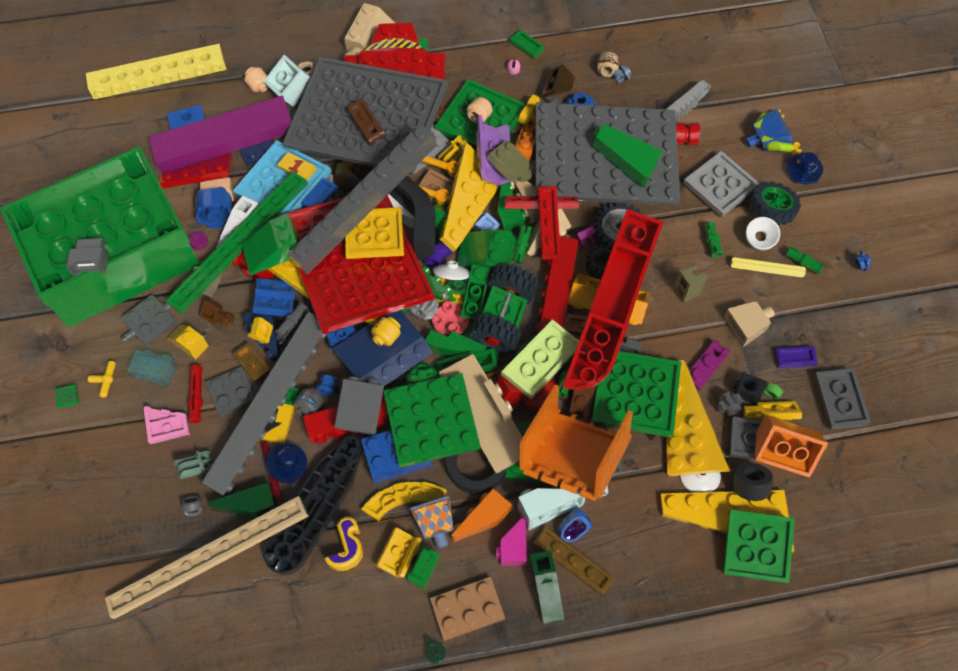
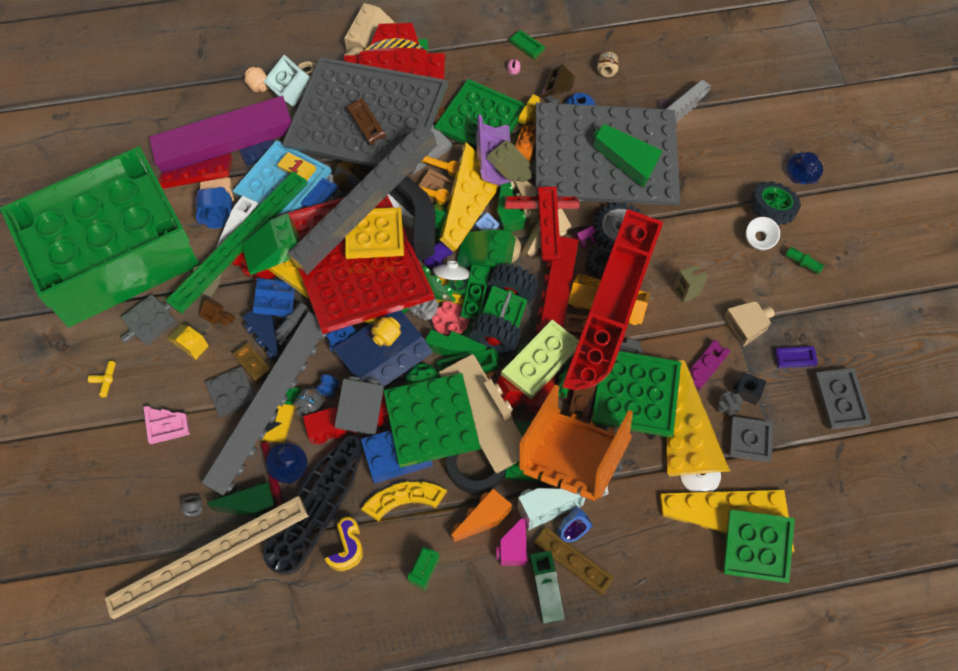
(67, 396): green tile -> none
(88, 257): dark grey piece -> none
(152, 367): clear light blue brick -> none
(155, 71): light yellow brick -> none
(186, 116): blue brick -> none
(193, 465): sand green arm -> none
(195, 395): red pin -> none
(198, 241): magenta tile -> none
(260, 330): yellow tile -> none
(399, 553): yellow bracket -> none
(432, 647): clear green piece -> none
(434, 519): torso -> none
(453, 152): yellow arm -> none
(467, 608): medium nougat plate -> none
(477, 107): light nougat head -> none
(521, 244): green pin -> none
(622, 73): sand blue plate -> none
(688, 133): red wheel -> none
(713, 239): green pin -> none
(721, 183): light grey plate -> none
(752, 481): black tyre -> none
(769, 267): light yellow axle -> none
(772, 391): bright green tile -> none
(773, 133): blue torso -> none
(782, 410): yellow hinge -> none
(788, 446): orange slope -> none
(863, 261): blue plate -> none

